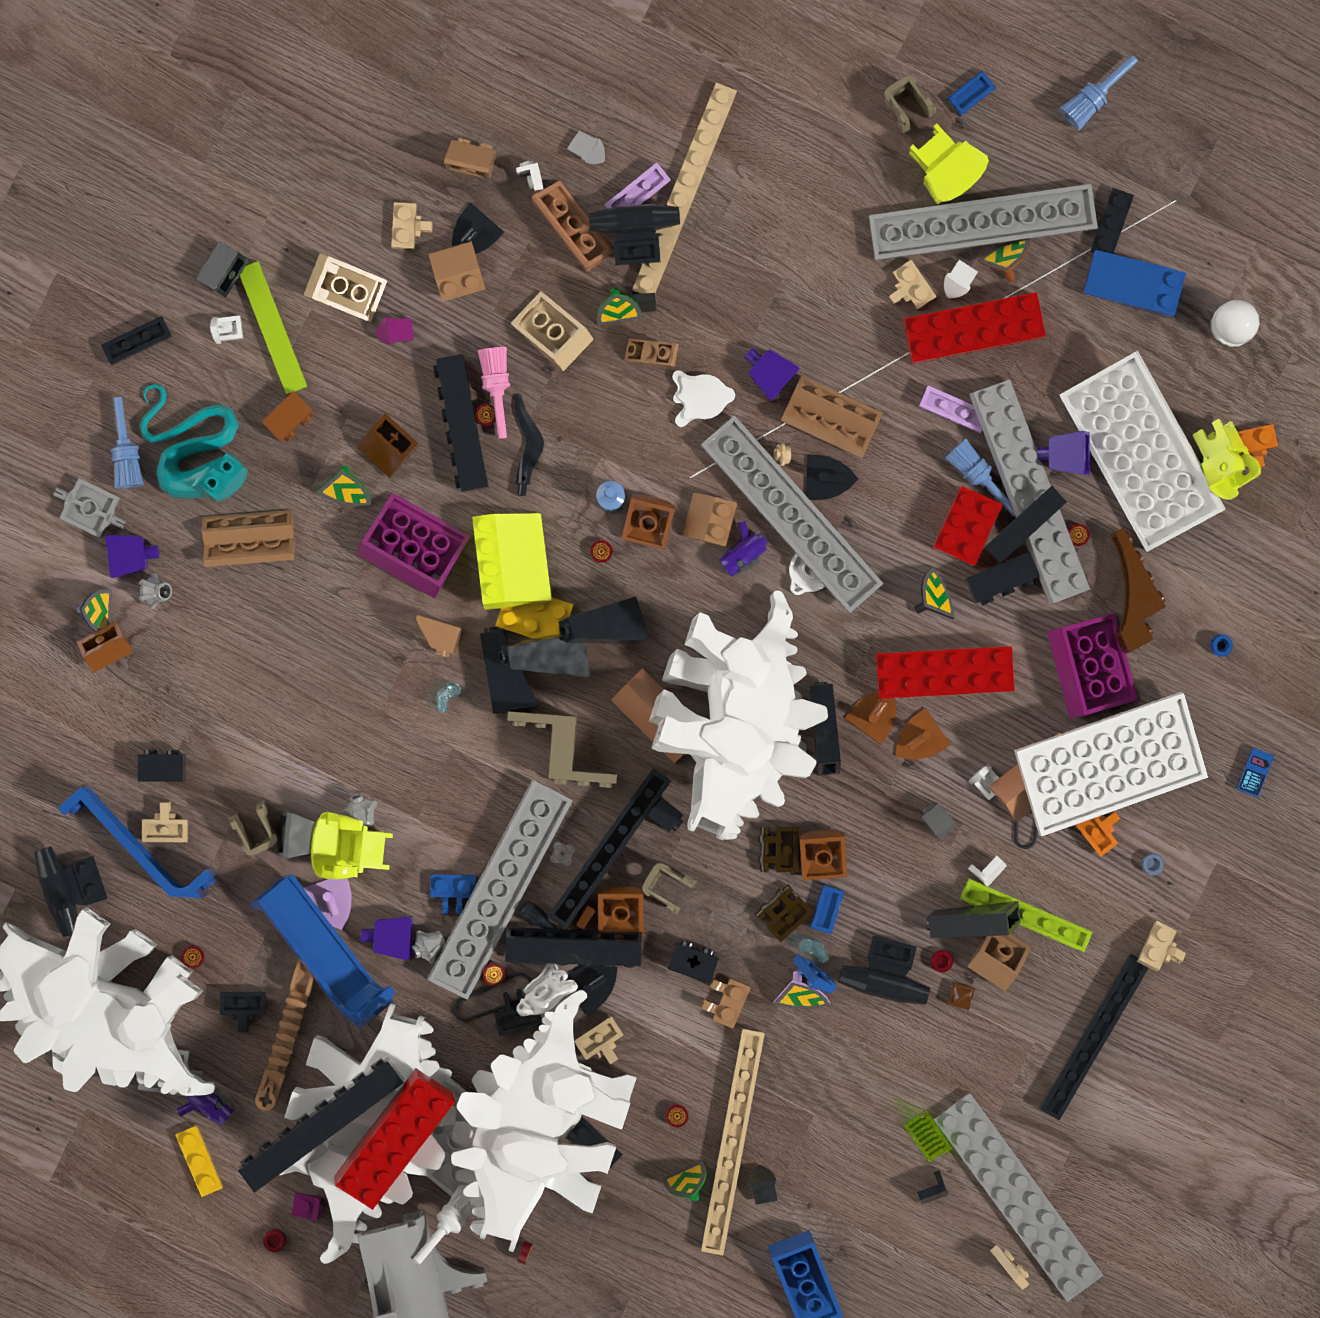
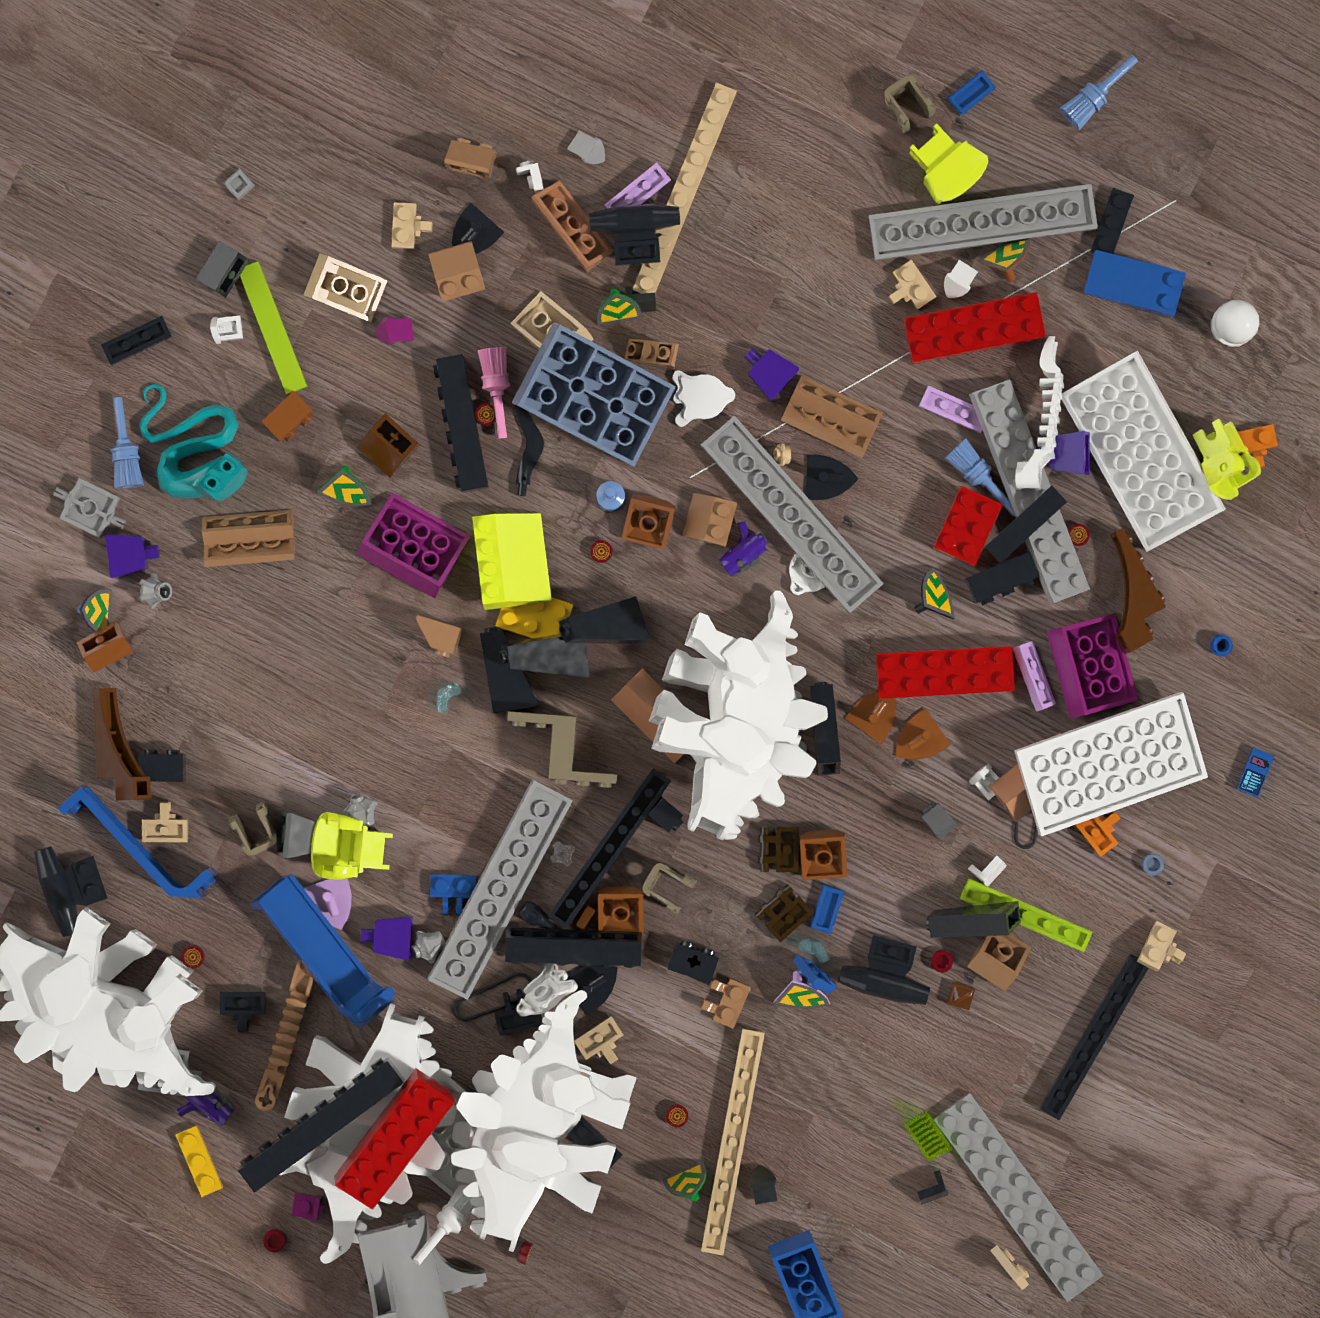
(113, 753): none -> reddish brown arch
(239, 184): none -> light grey tile
(493, 974): dark red tile -> none
(593, 394): none -> sand blue brick
(1029, 473): none -> white piece
(1034, 676): none -> lavender plate

